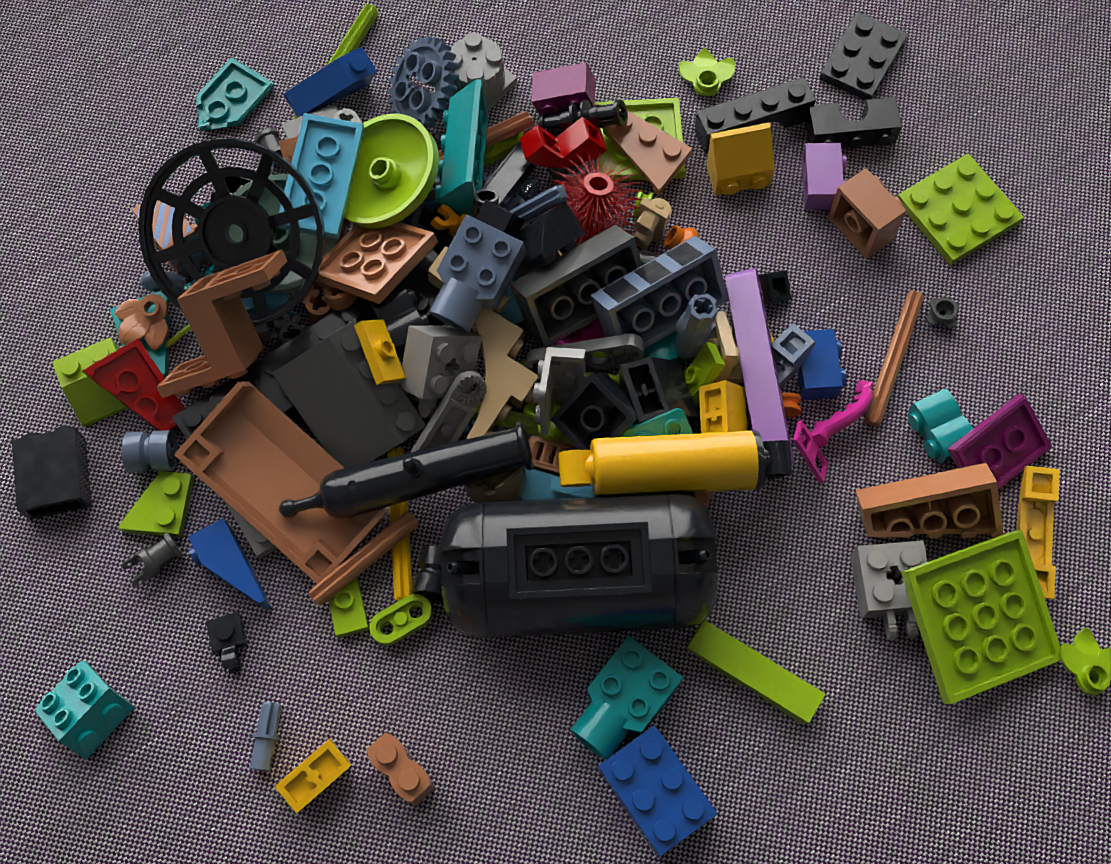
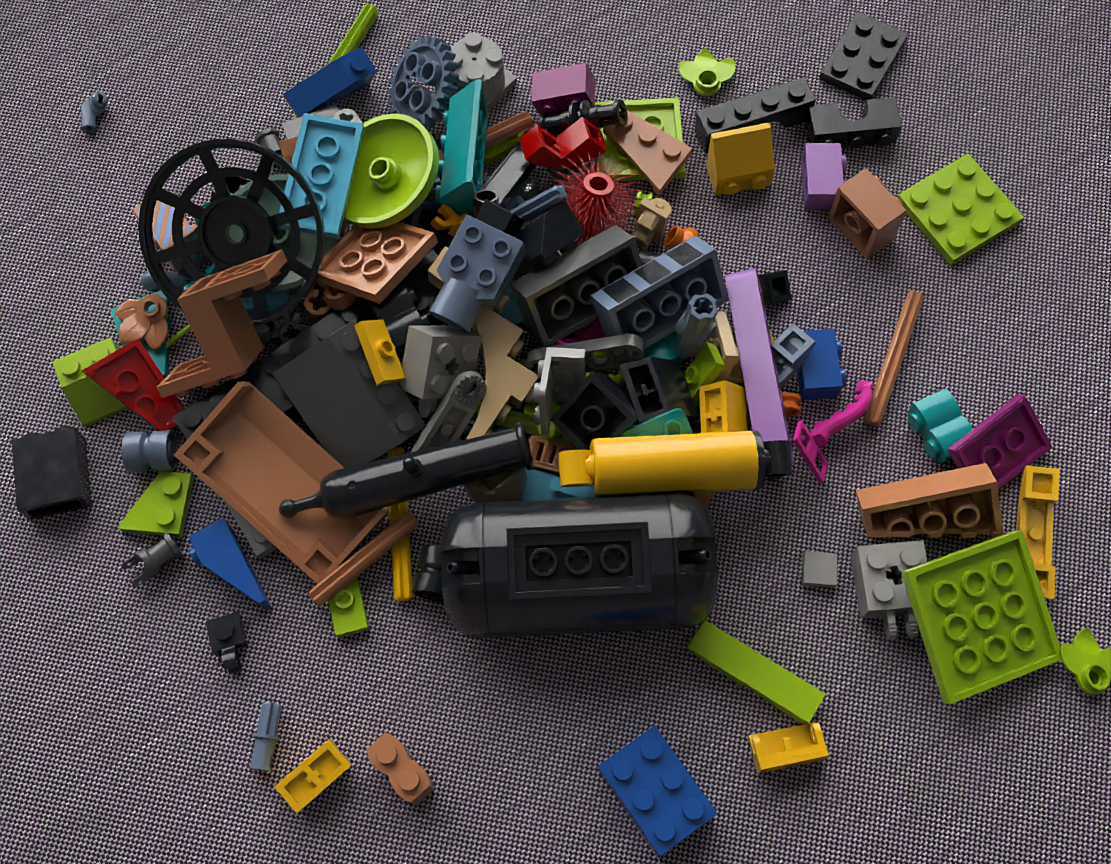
(83, 710): teal bracket -> none
(91, 110): none -> sand blue arm
(230, 96): teal tile -> none
(400, 618): lime plate -> none
(625, 698): teal brick -> none
(788, 747): none -> yellow hinge
(819, 569): none -> light grey tile
(946, 305): dark grey plate -> none

